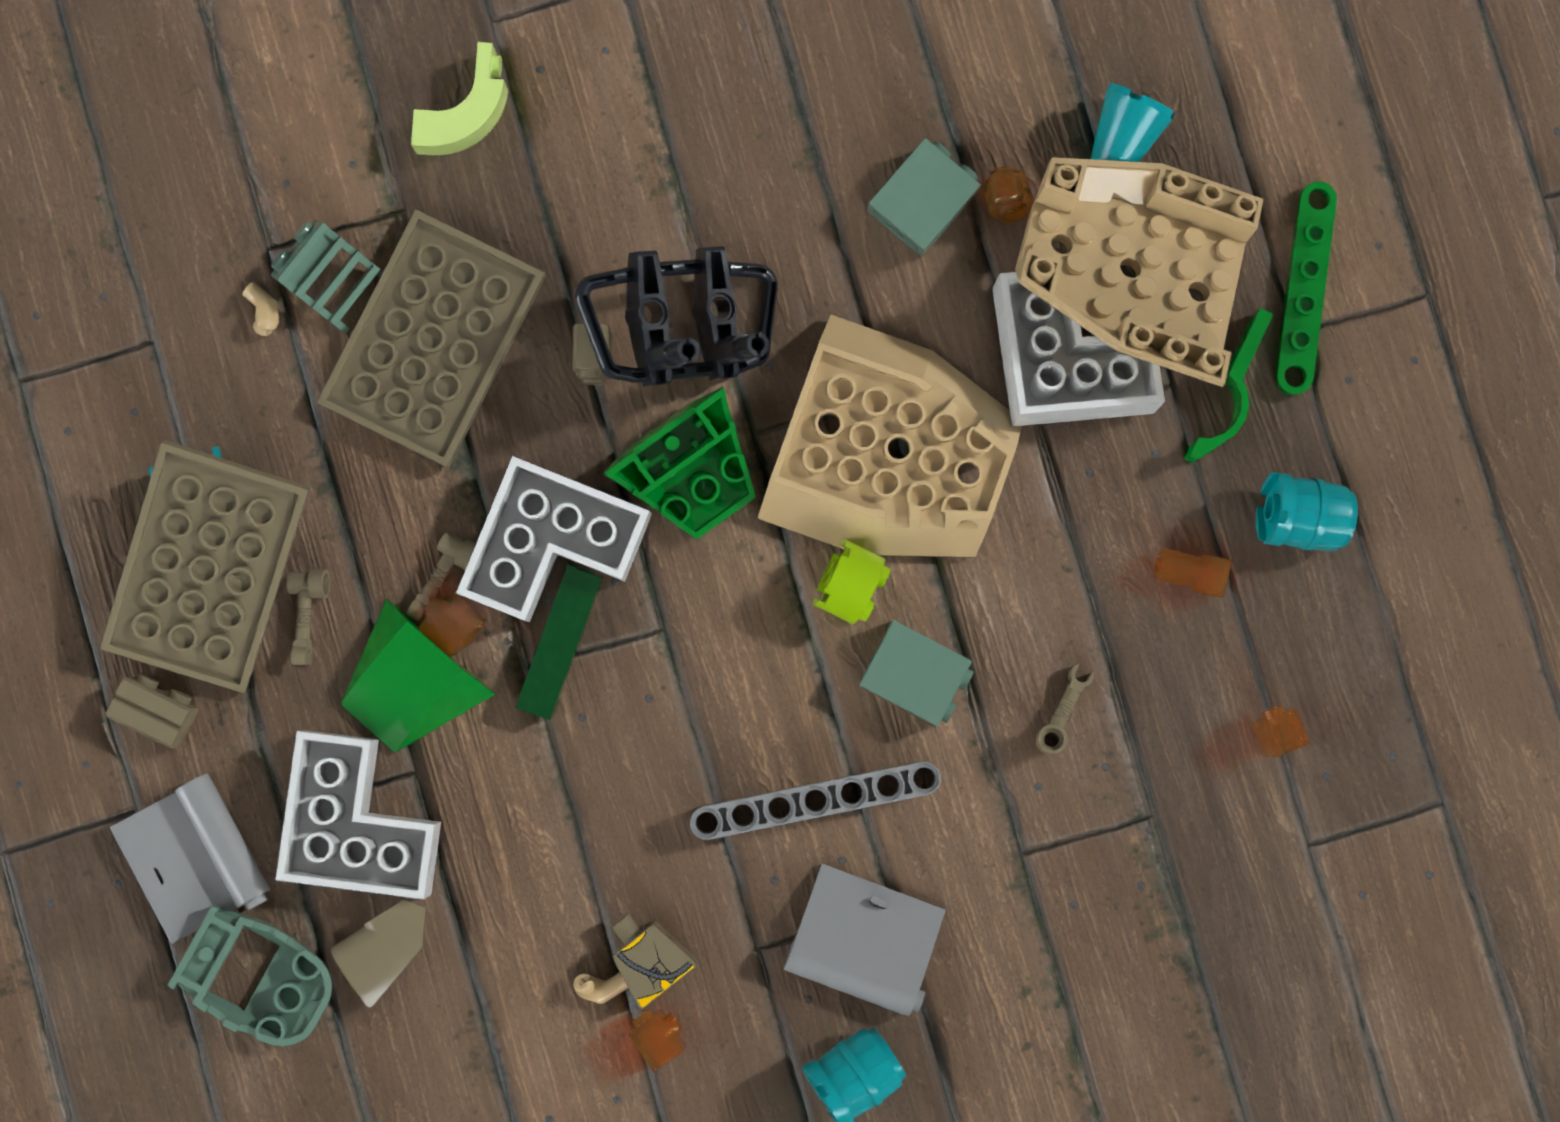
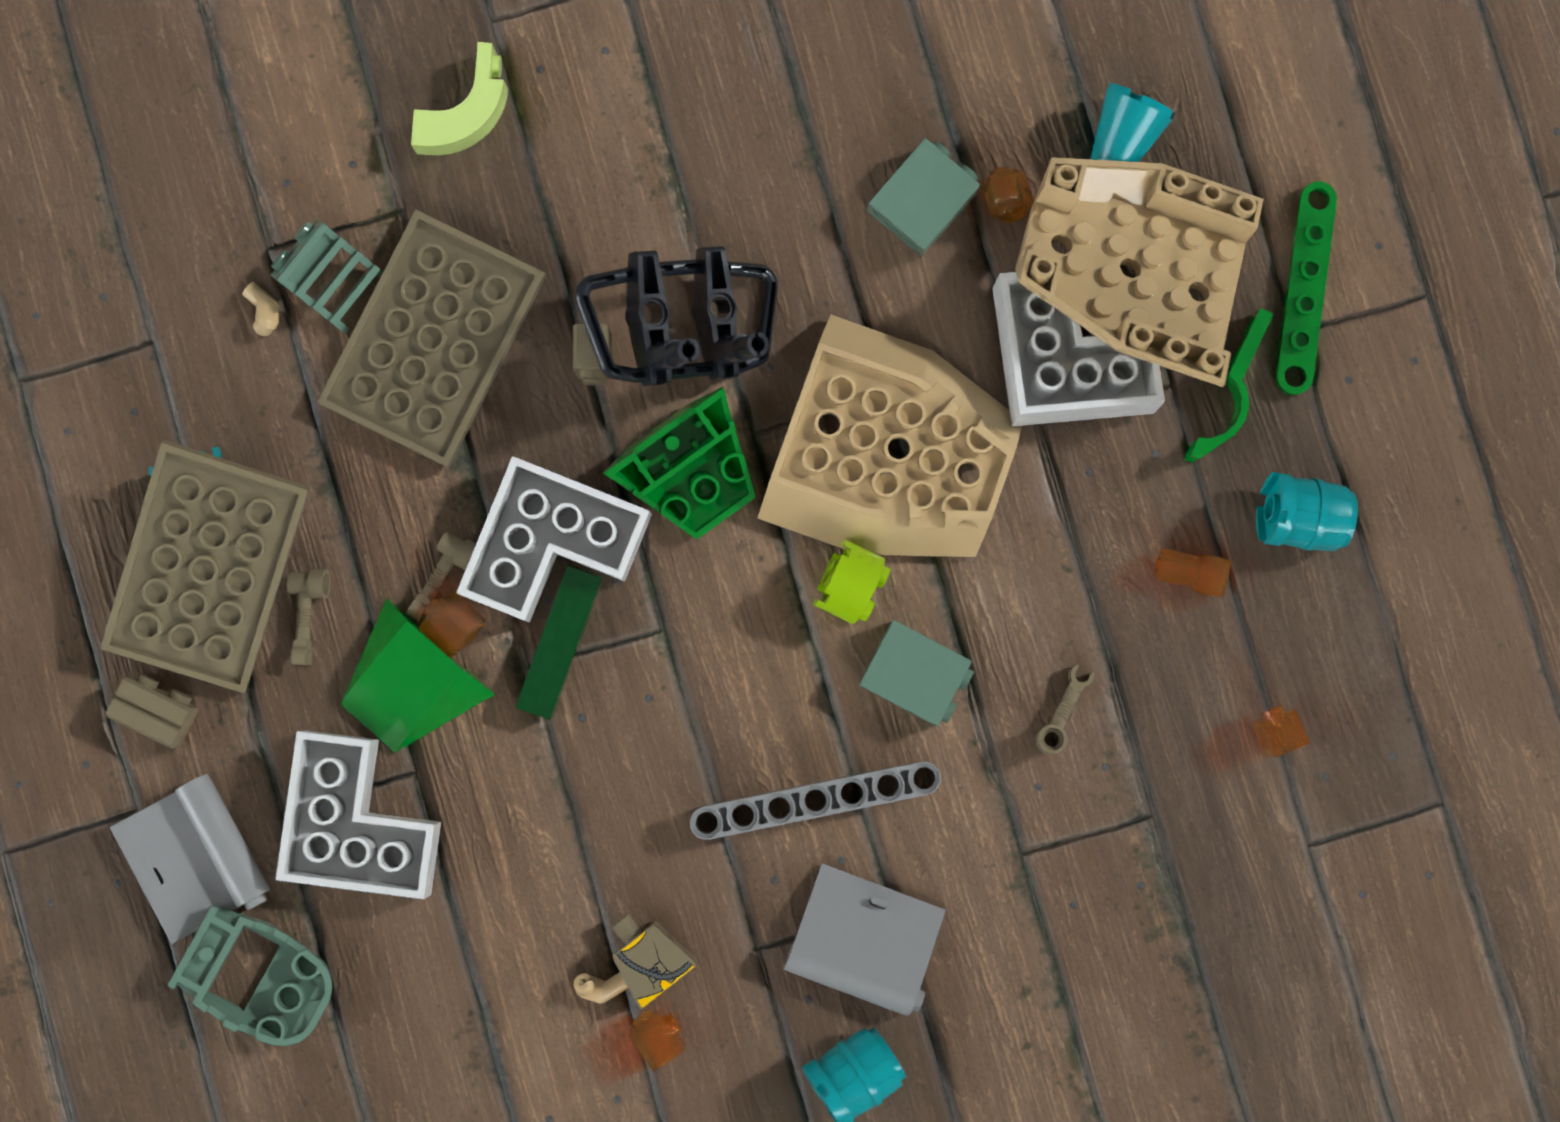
(381, 949): dark tan panel -> none

